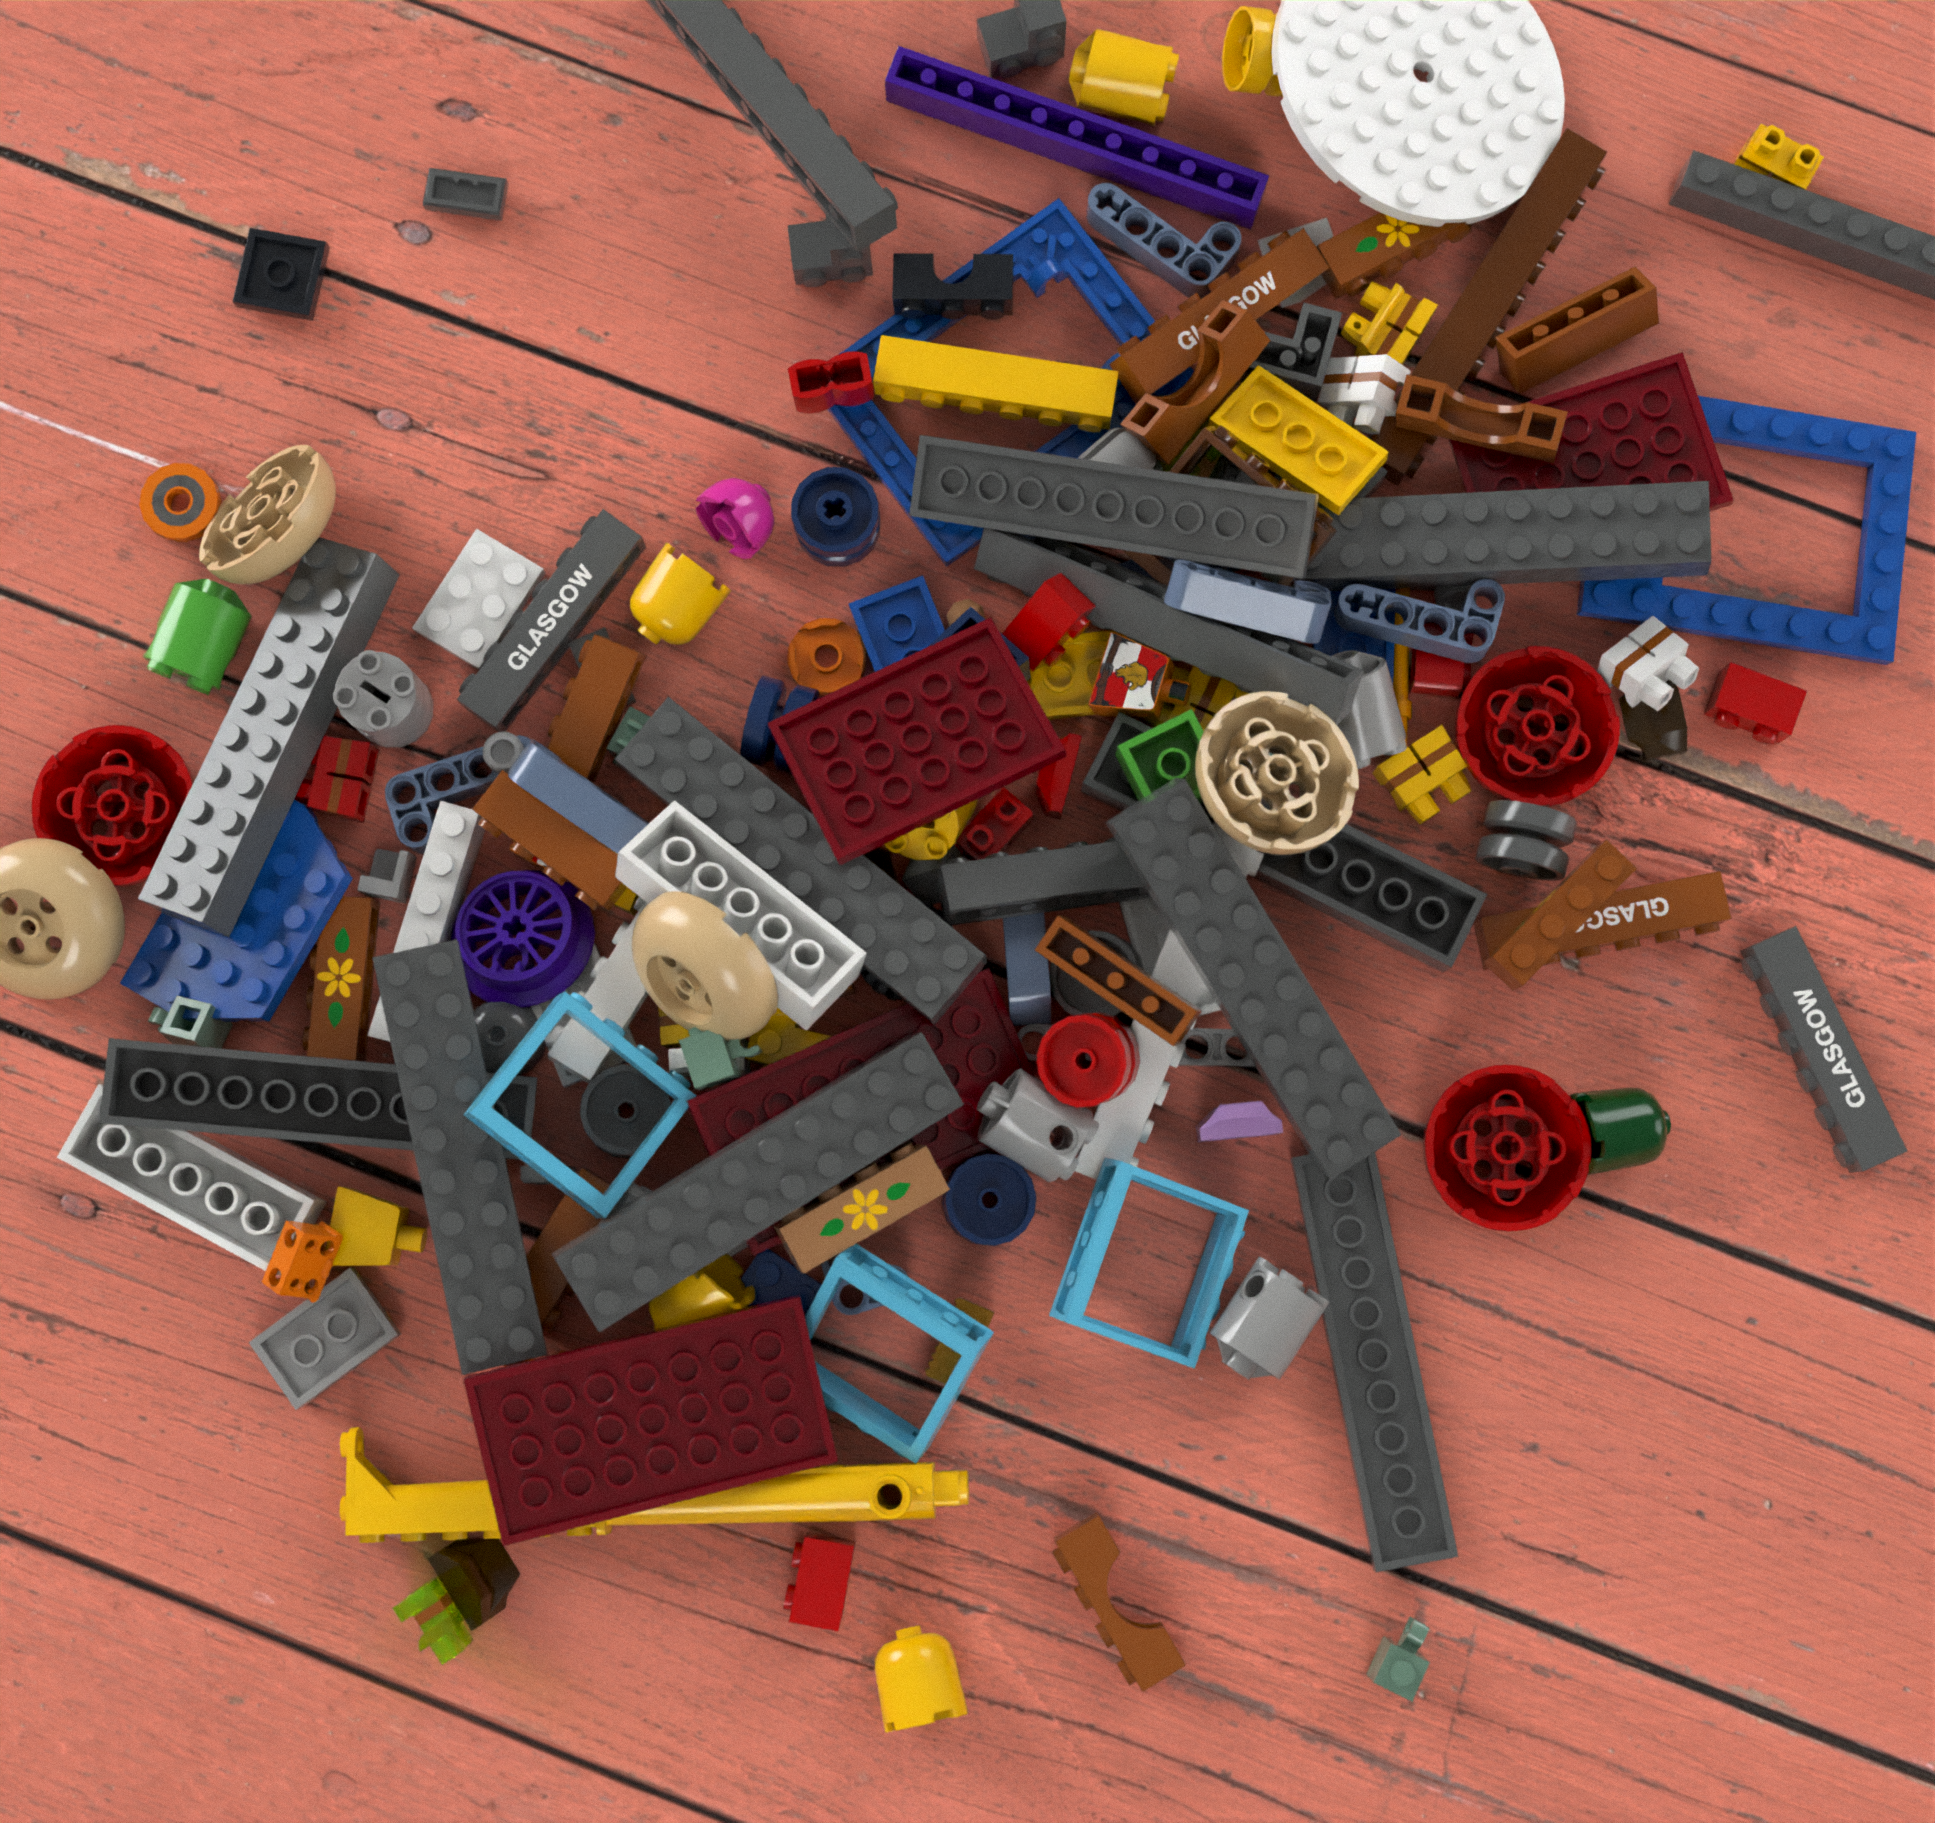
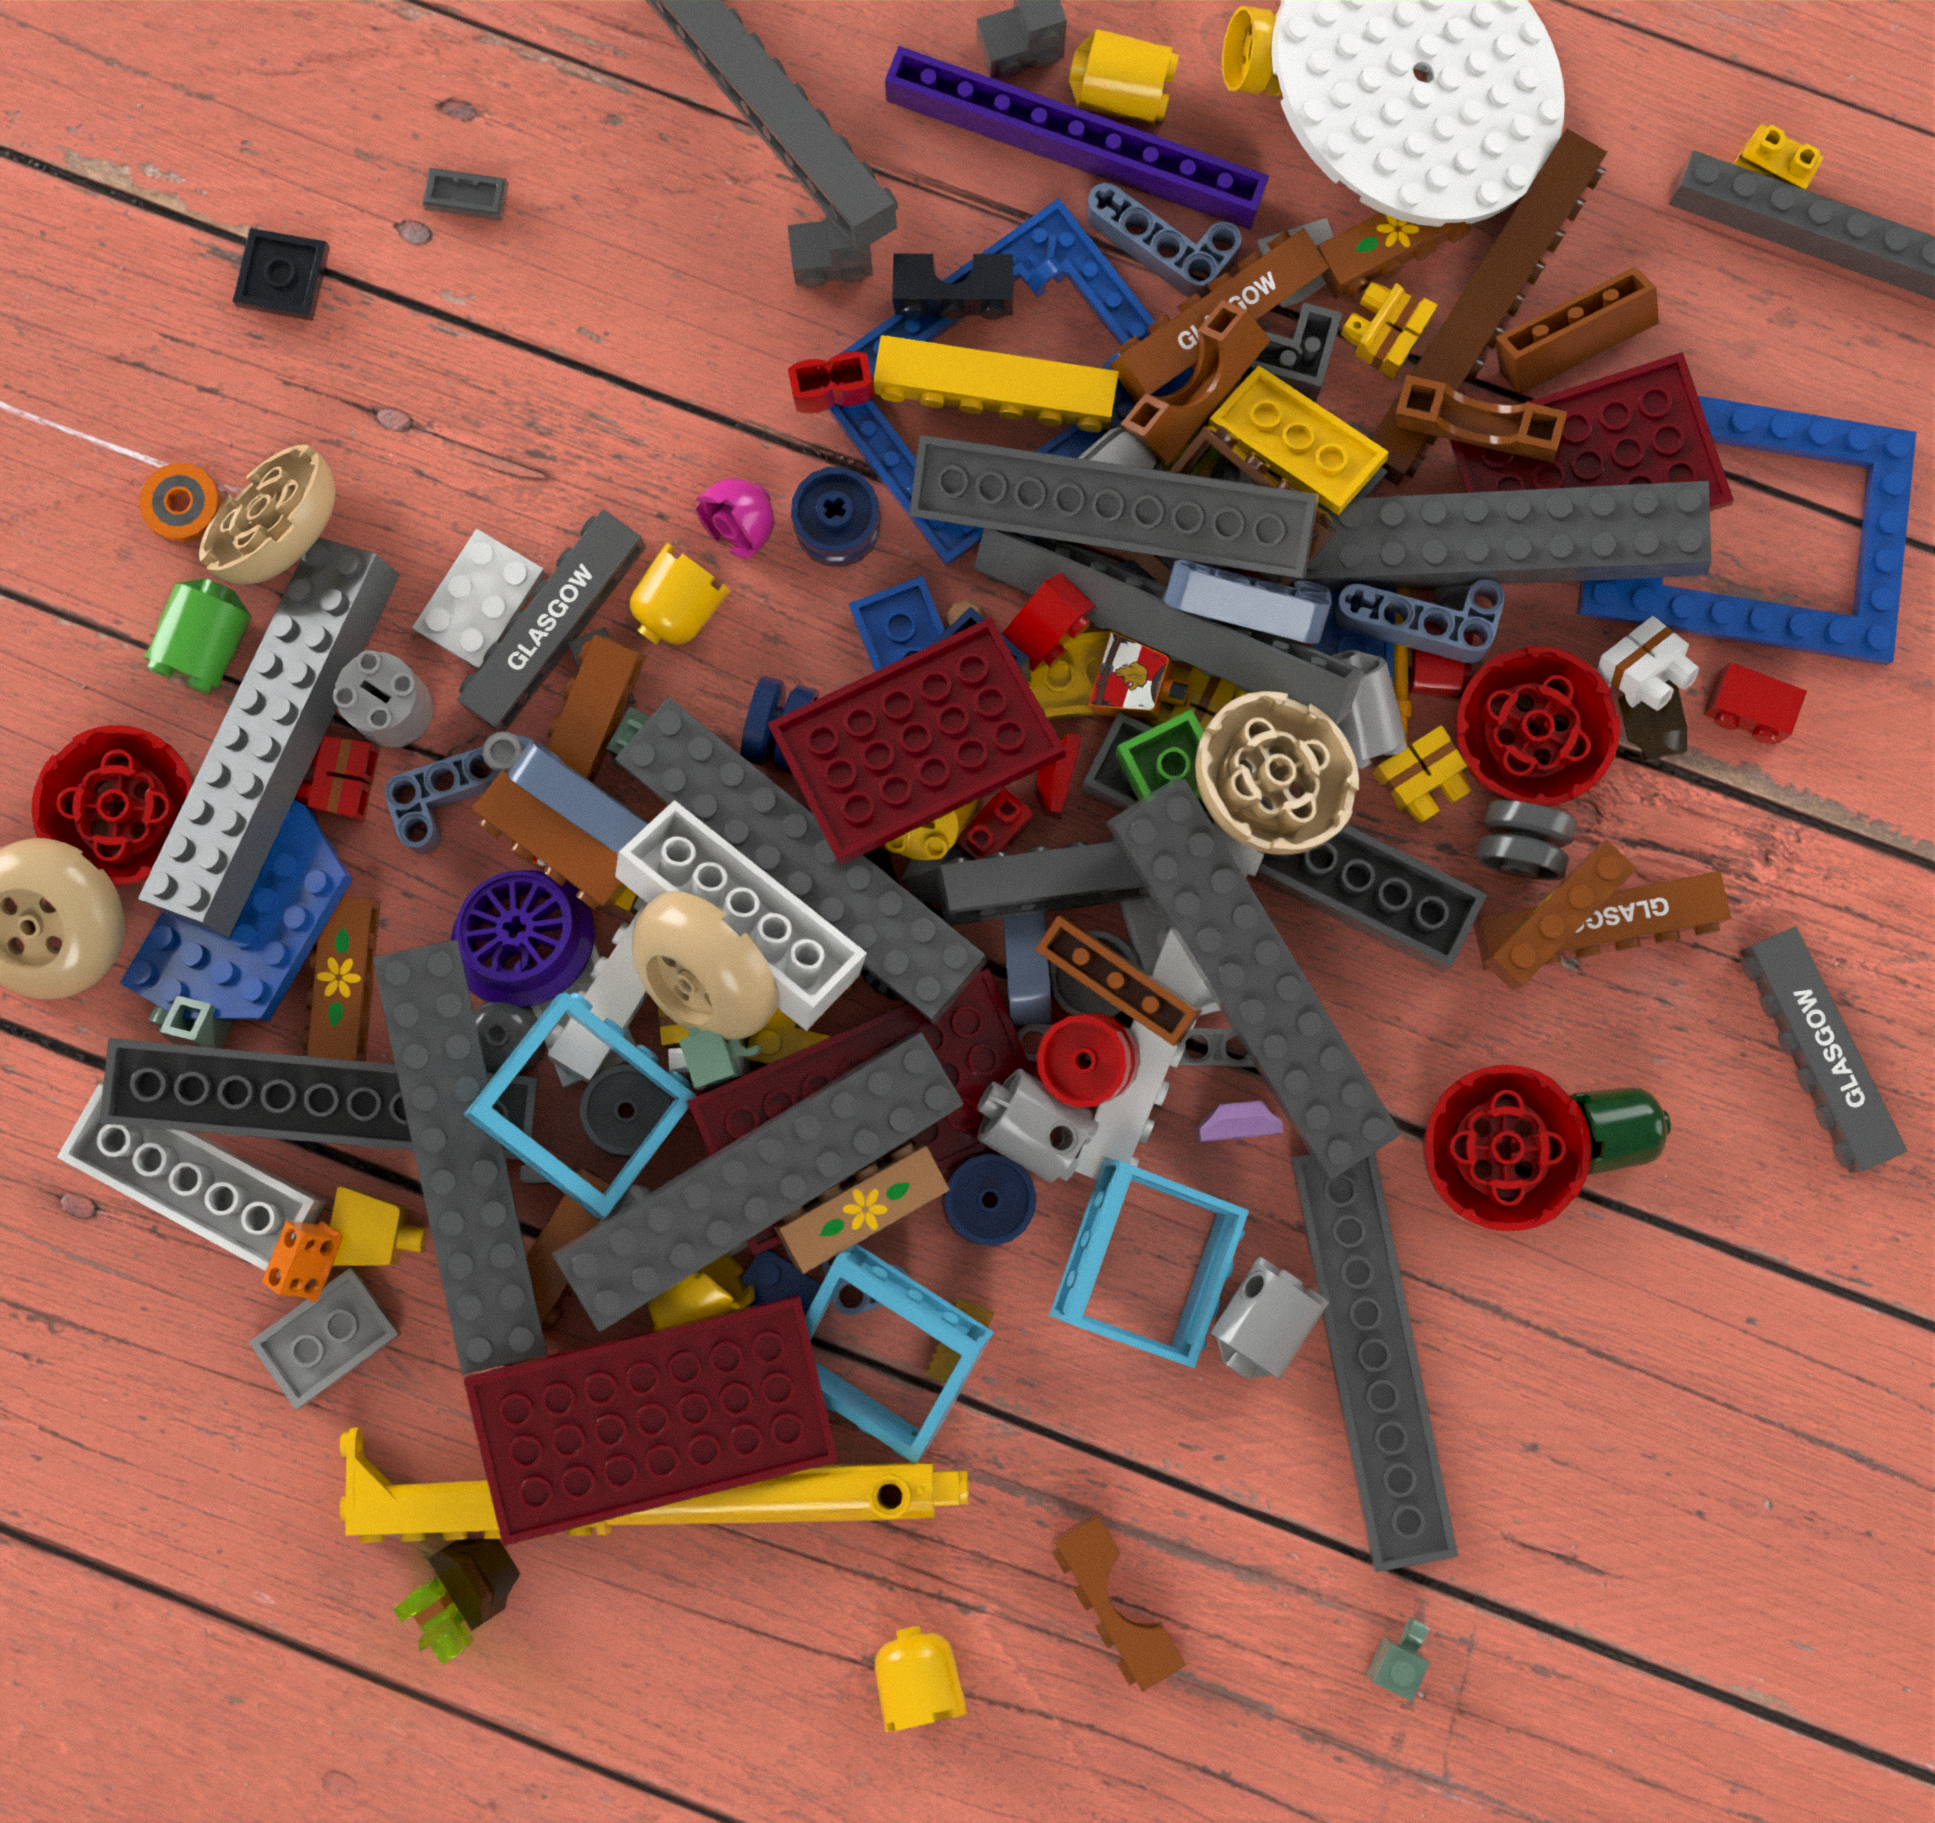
(389, 876): light grey panel -> none
(438, 887): white brick -> none
(820, 635): orange tile -> none
(821, 1581): red brick -> none
(1362, 390): white hips -> none

